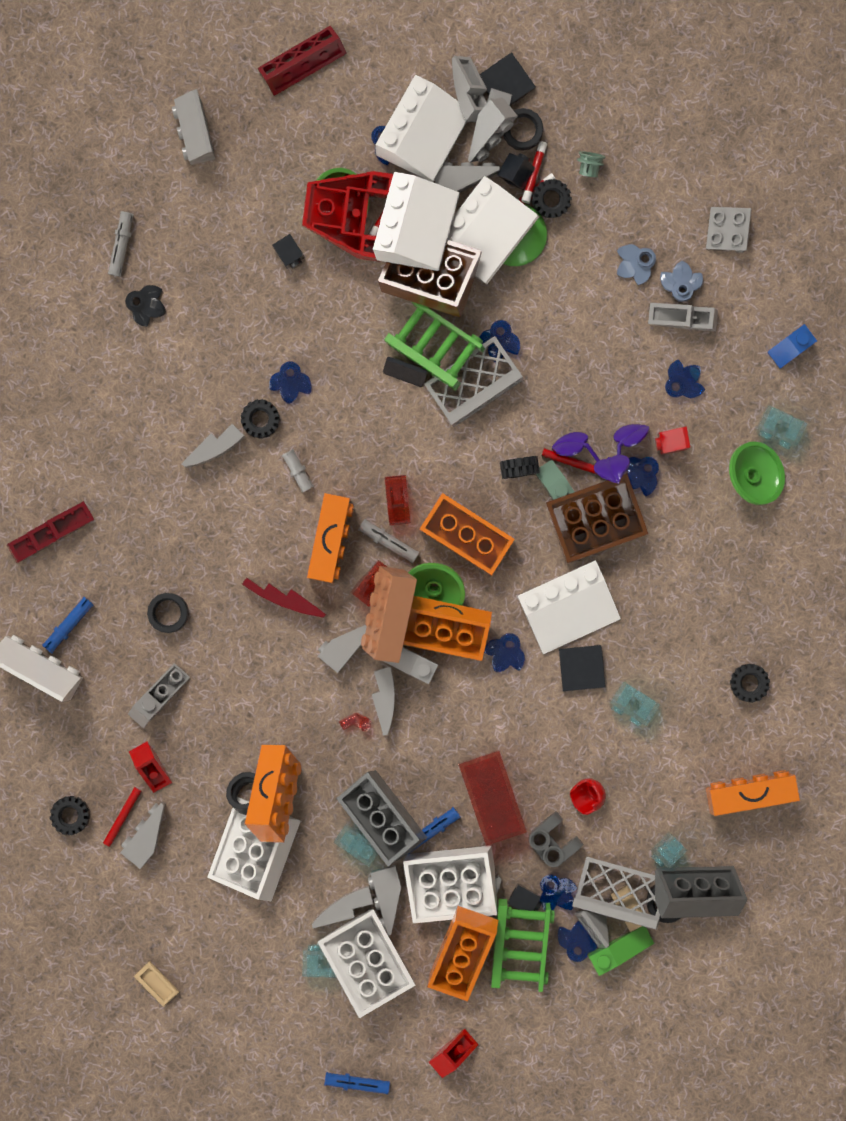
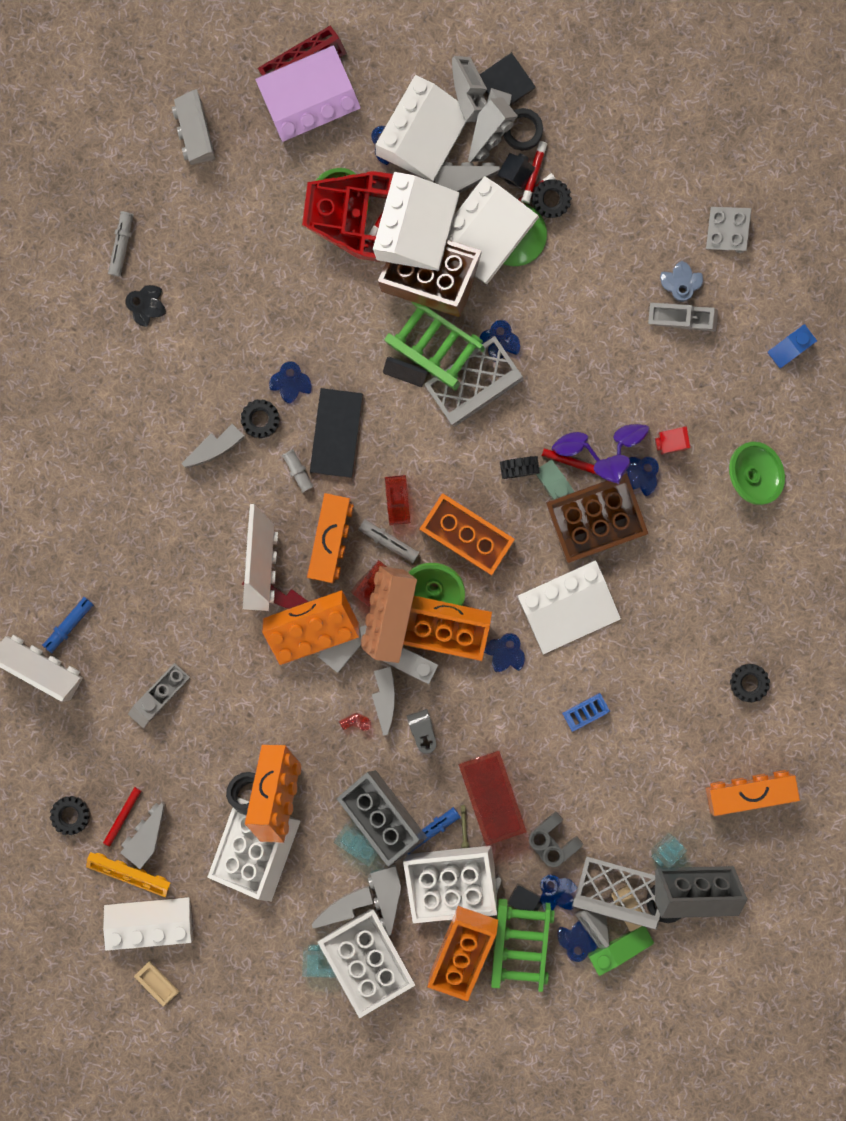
(50, 532): dark red slope -> none
(120, 871): none -> light orange plate
(147, 924): none -> white slope
(150, 767): red slope -> none
(152, 610): black tyre -> none
(259, 561): none -> white slope
(289, 252): black brick -> none
(307, 93): none -> lavender slope
(310, 627): none -> orange brick
(331, 1080): blue pin -> none
(336, 433): none -> black tile
(421, 726): none -> dark grey piece
(453, 1053): red slope -> none
(465, 844): none -> olive hinge
(582, 668): black tile -> none
(588, 796): red hair -> none
(590, 163): sand green piece -> none
(602, 704): none -> blue slope
(632, 264): sand blue plate -> none
(646, 705): clear light blue brick -> none
(686, 378): clear blue plate -> none
(774, 417): clear light blue brick -> none

